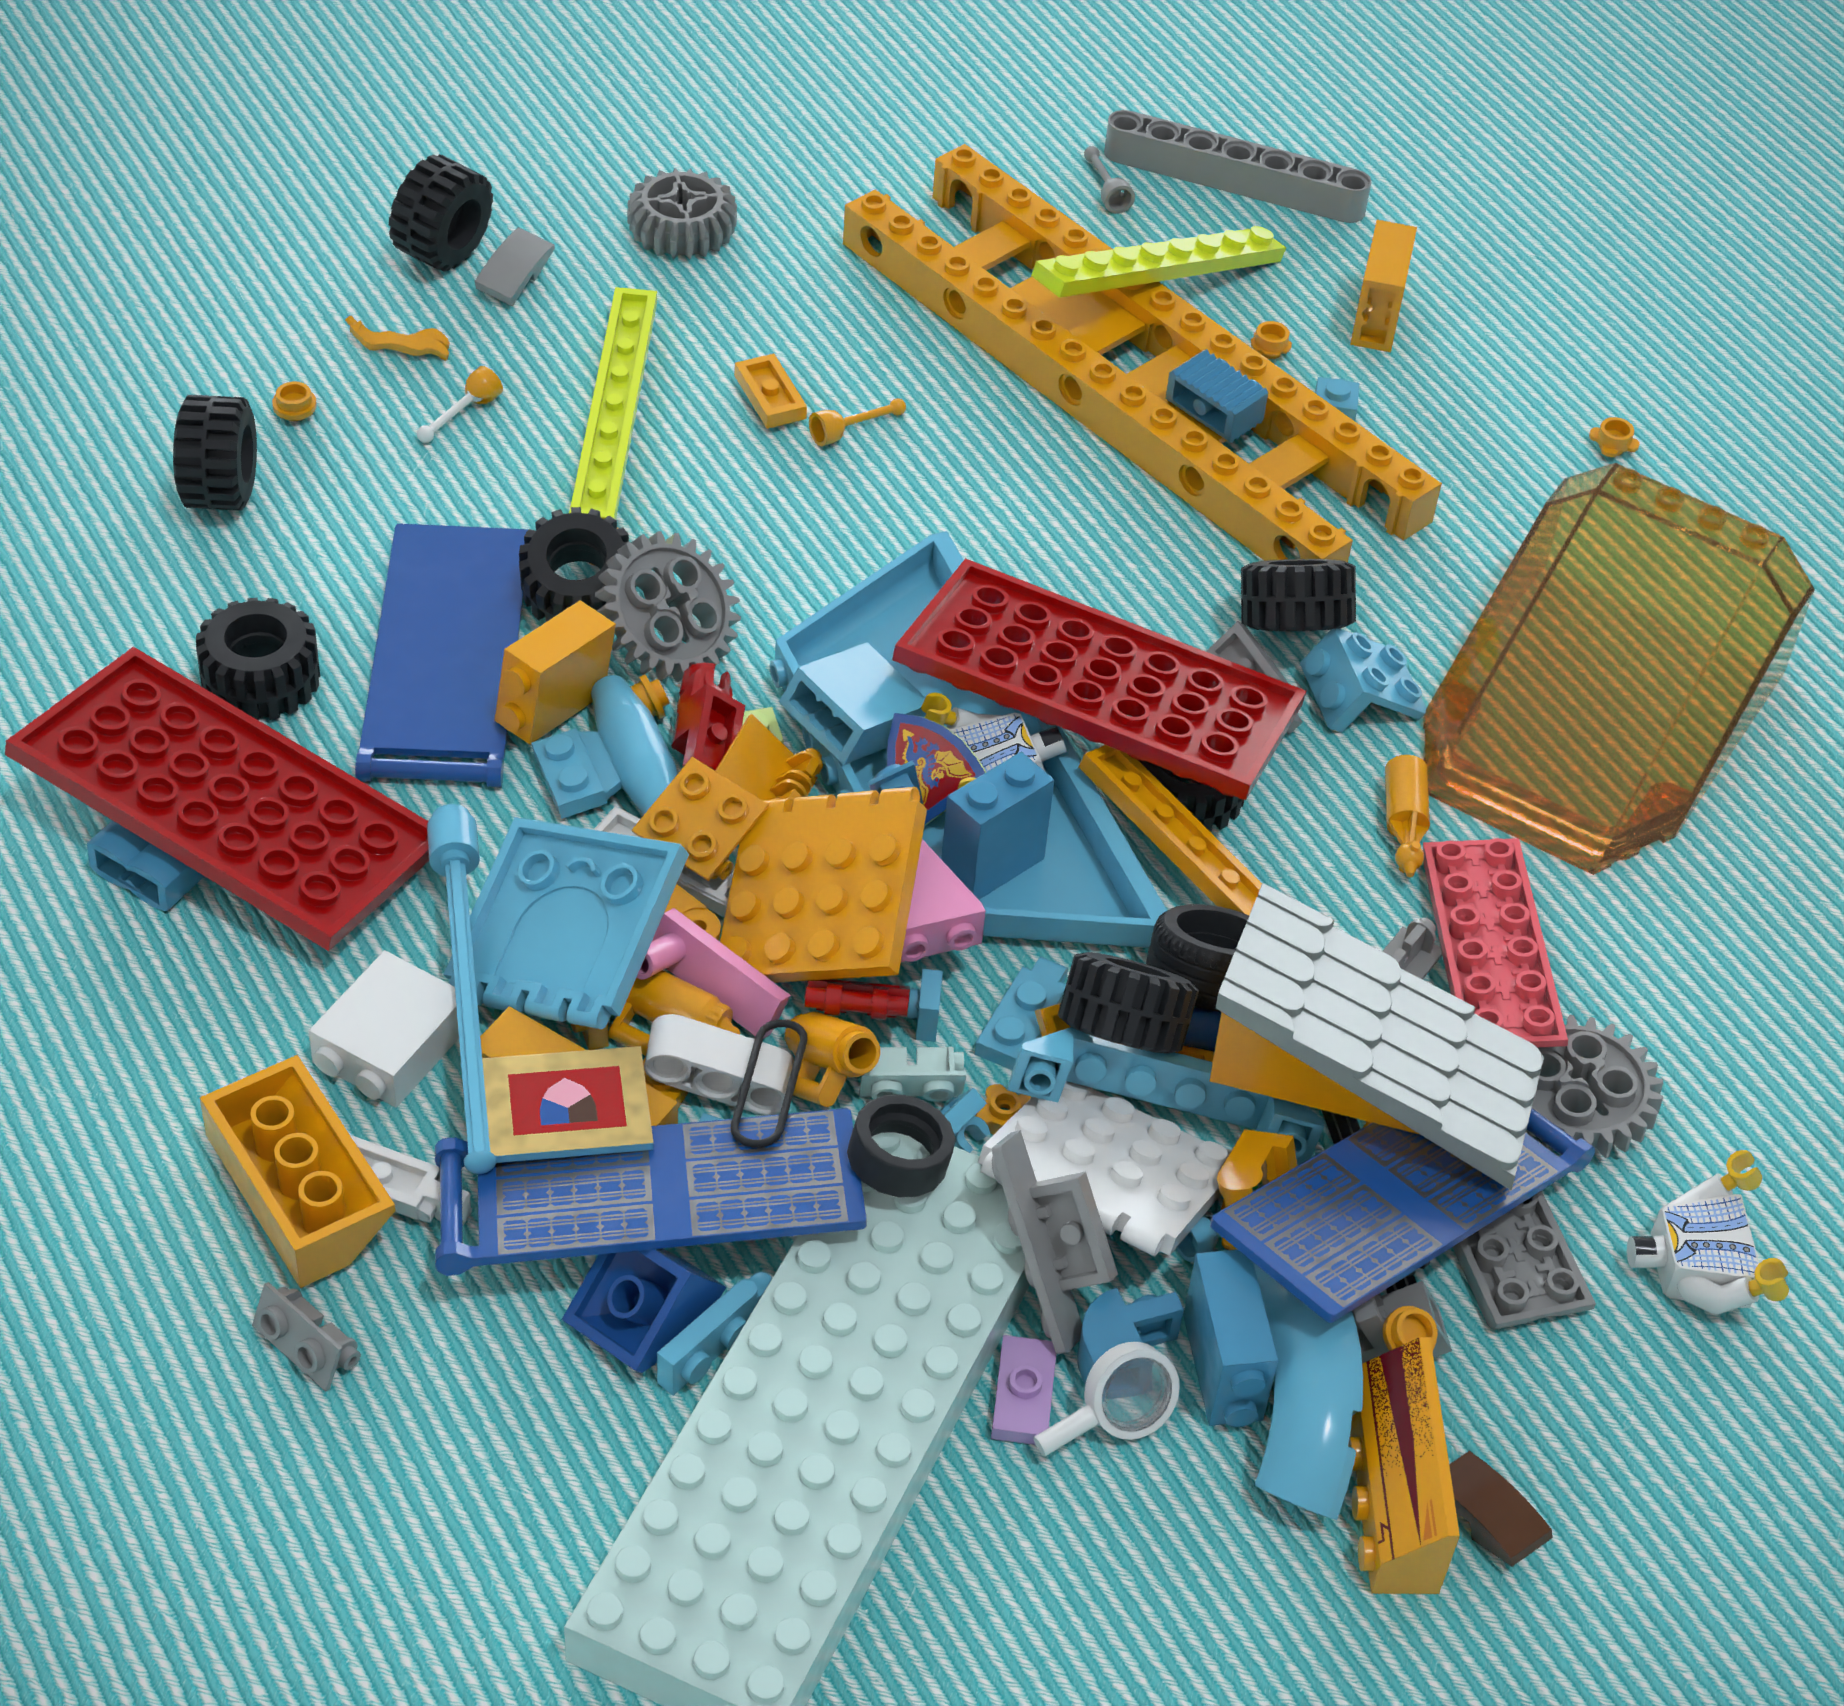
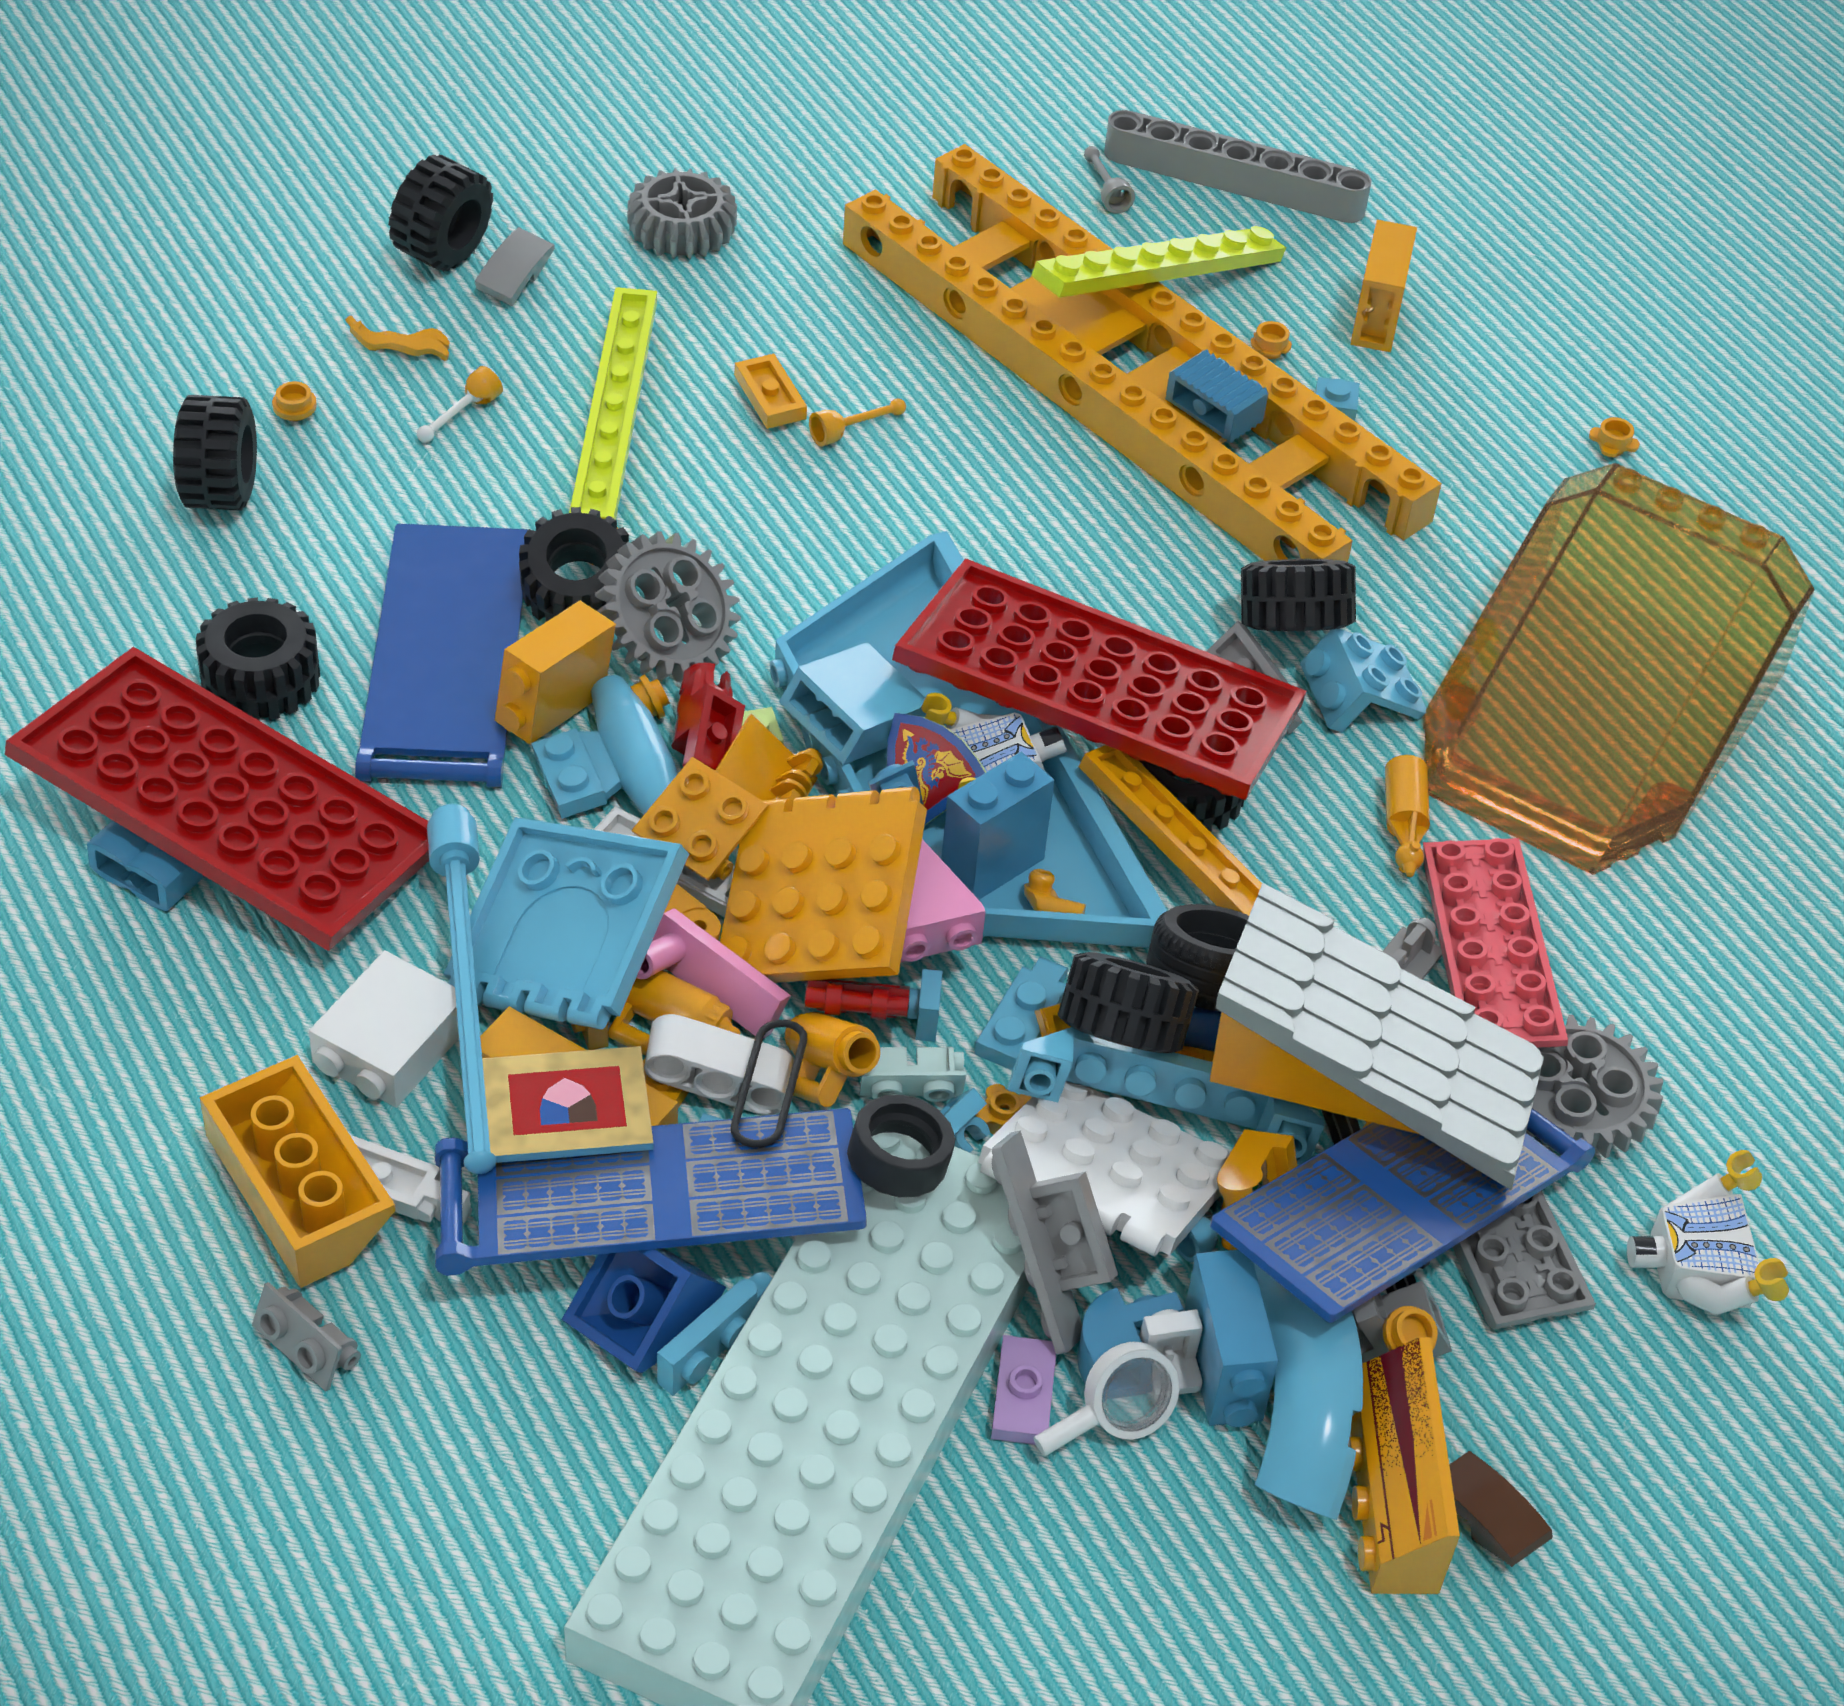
(1043, 896): none -> light orange arm
(1178, 1339): none -> white bracket

